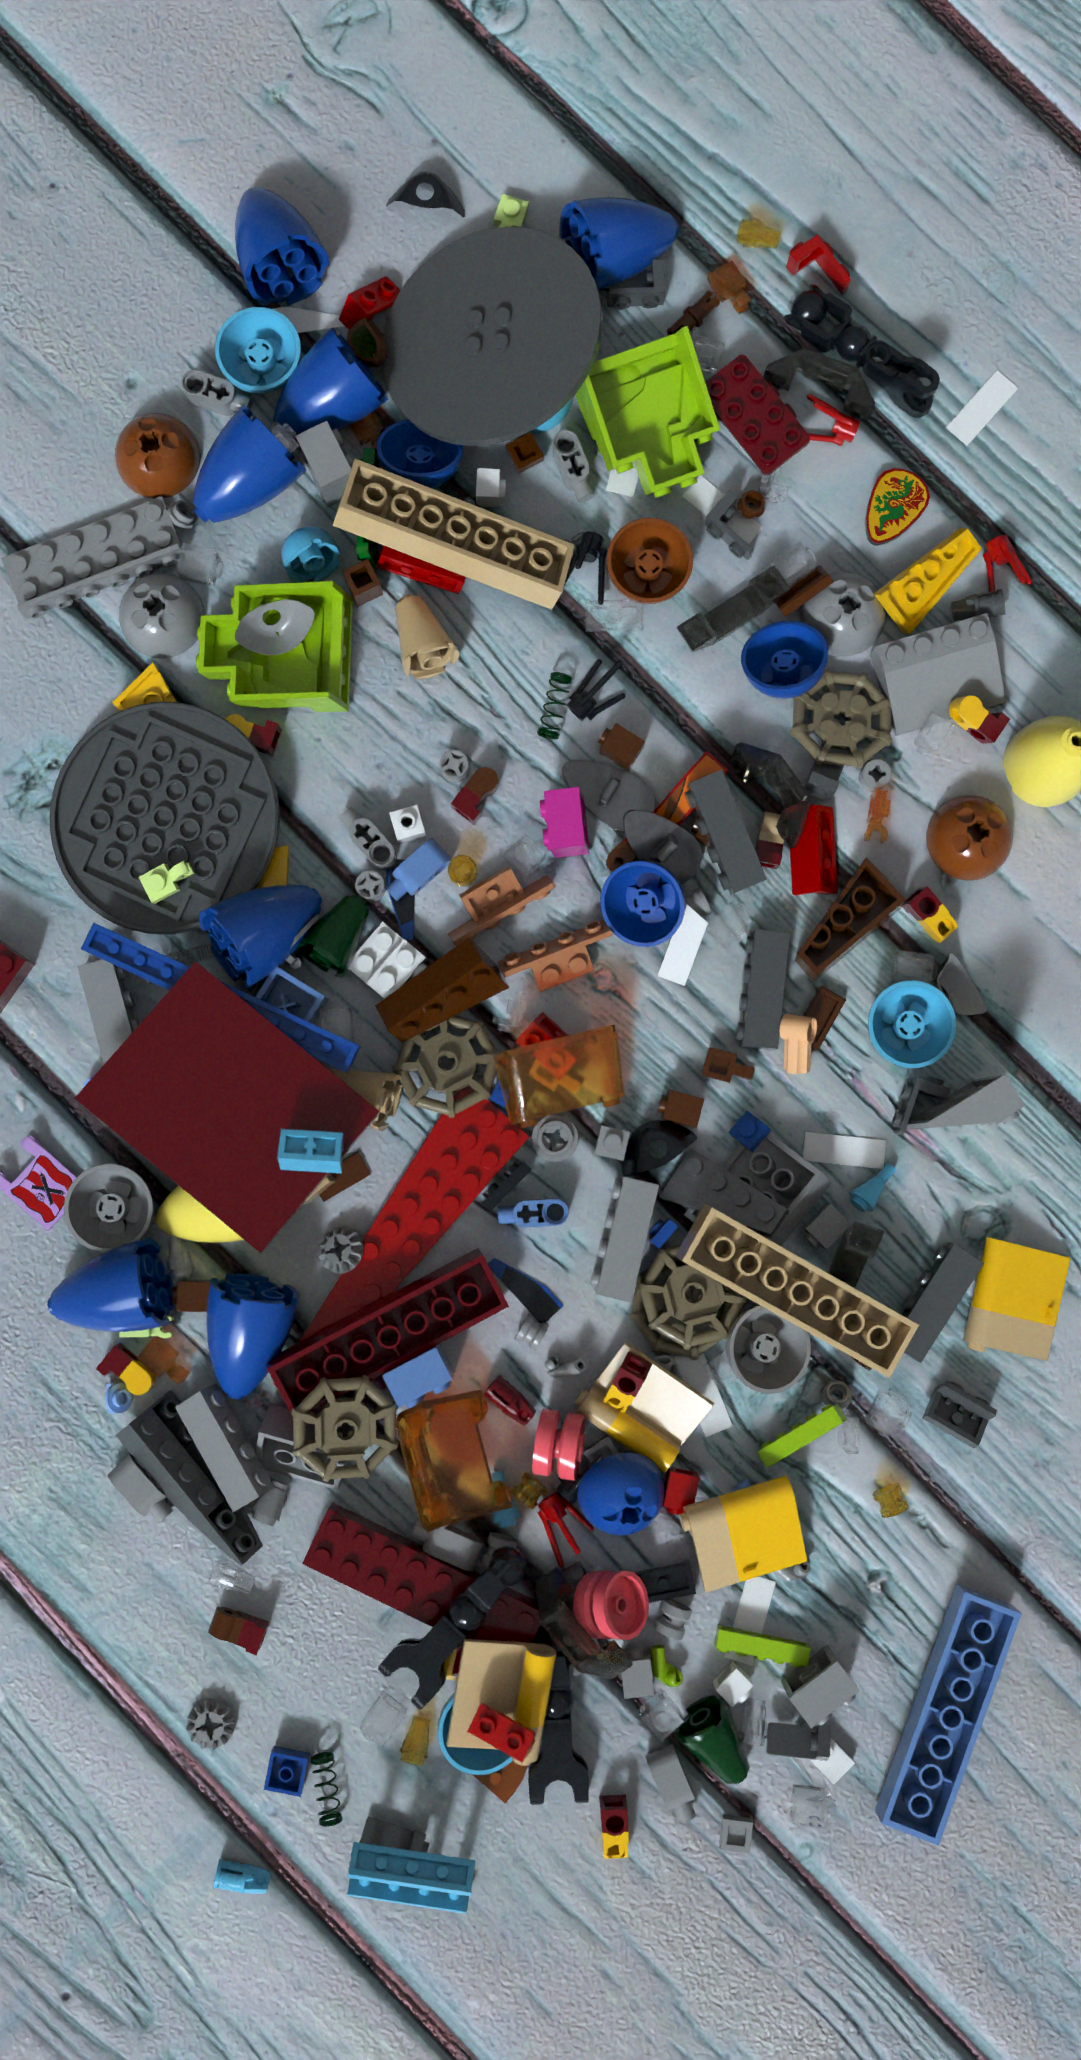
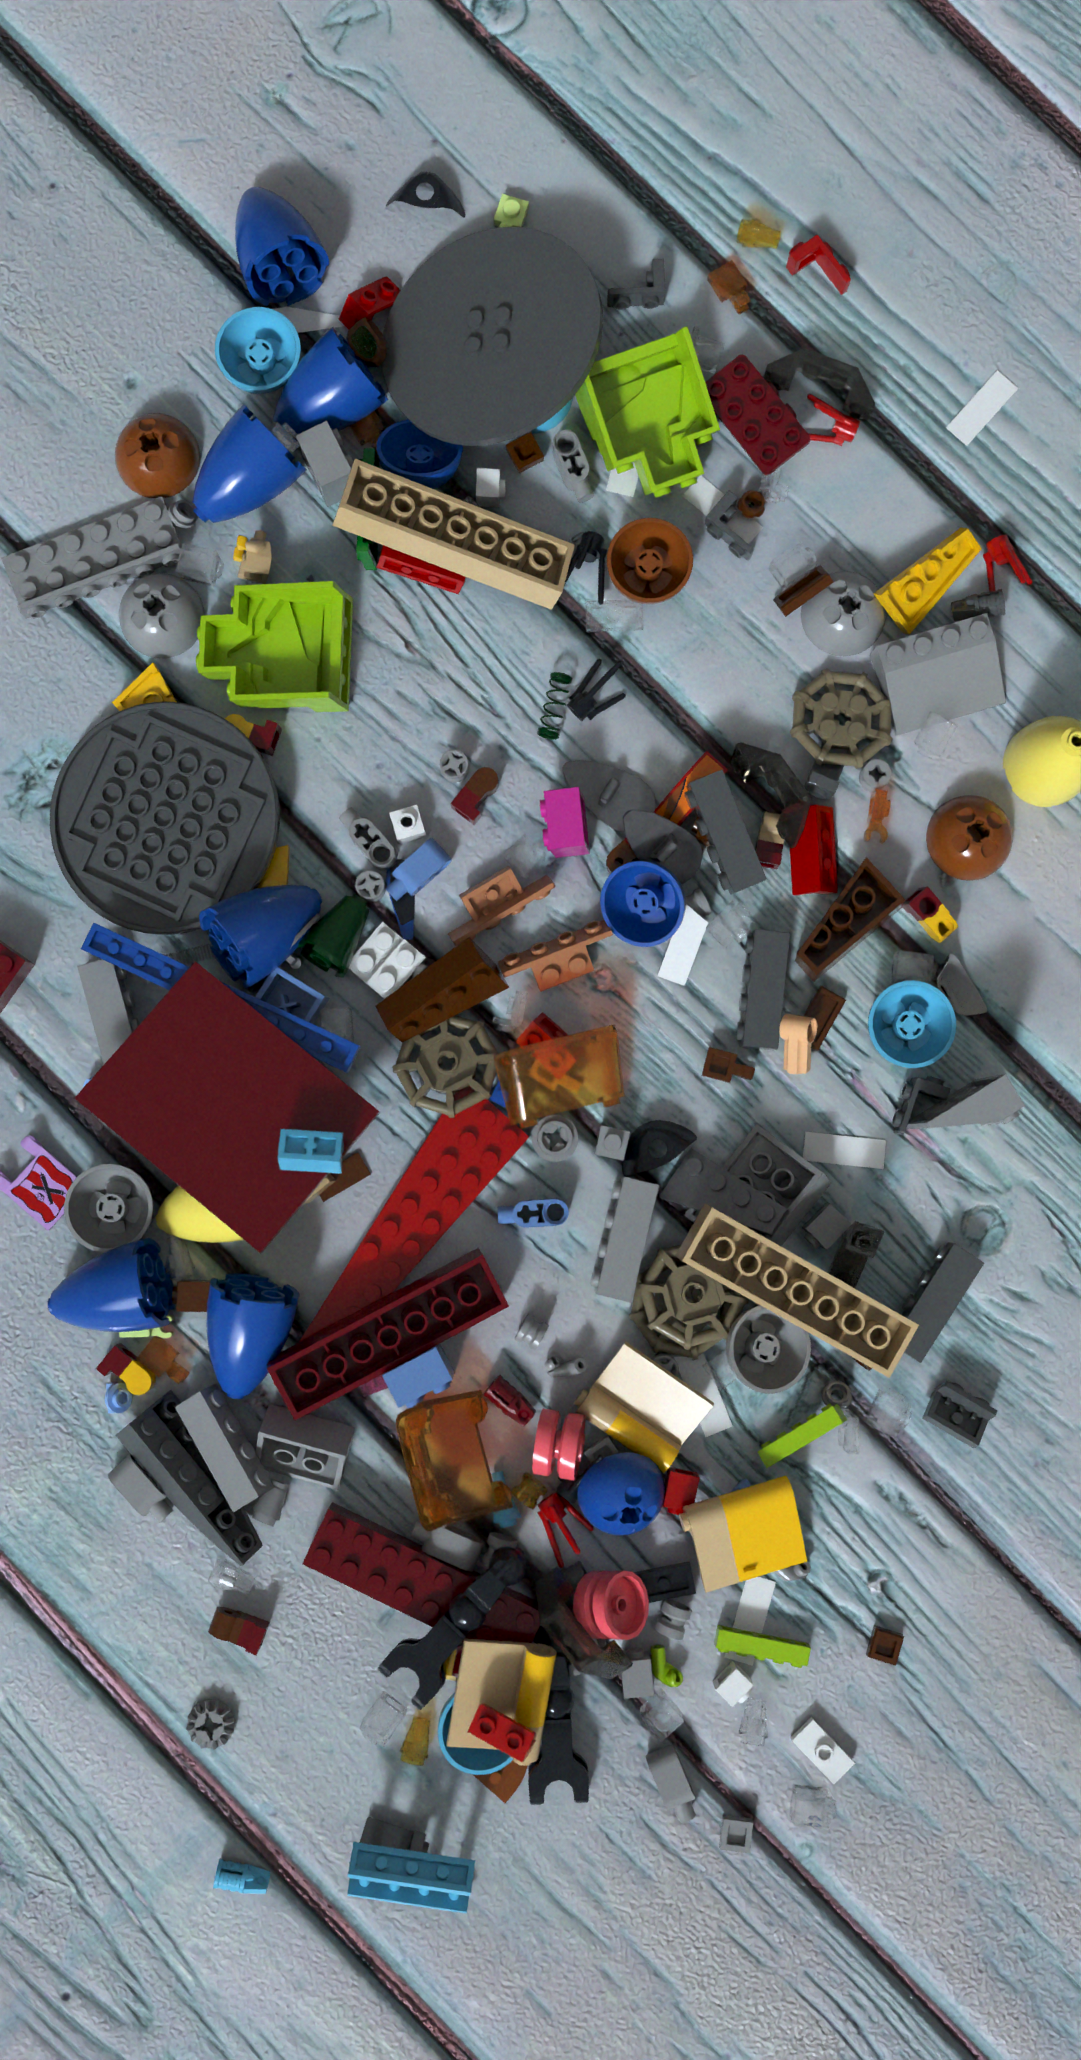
(162, 880): yellowish green plate -> none
(210, 400): light grey piece -> none
(257, 559): none -> tan piece
(262, 638): light grey piece -> none
(287, 1771): blue piece -> none
(310, 554): medium azure cylinder -> none
(319, 1759): dark green piece -> none
(340, 1411): dark tan plate -> none
(350, 1256): light grey gear -> none
(362, 582): reddish brown brick -> none
(378, 1089): tan cone -> none
(422, 639): tan cone -> none
(463, 865): clear yellow wheel -> none
(496, 1193): black plate -> none
(529, 1292): black sticker -> none
(614, 1826): dark red leg -> none
(616, 236): blue cylinder -> none
(620, 746): reddish brown brick -> none
(627, 1382): dark red leg -> none
(662, 1231): blue plate -> none
(680, 1108): reddish brown brick -> none
(694, 315): reddish brown pin -> none
(714, 1738): dark green cone -> none
(735, 612): clear smoke slope -> none
(749, 1131): blue plate -> none
(785, 659): blue piece -> none
(799, 1741): dark grey bracket -> none
(820, 1687): light grey brick -> none
(867, 1194): medium azure cone -> none
(884, 1645): none -> reddish brown tile
(890, 1500): clear yellow wheel -> none
(894, 505): shield -> none
(895, 373): black piece -> none
(947, 1714): medium blue brick -> none
(976, 720): leg -> none
(1016, 1299): yellow door -> none

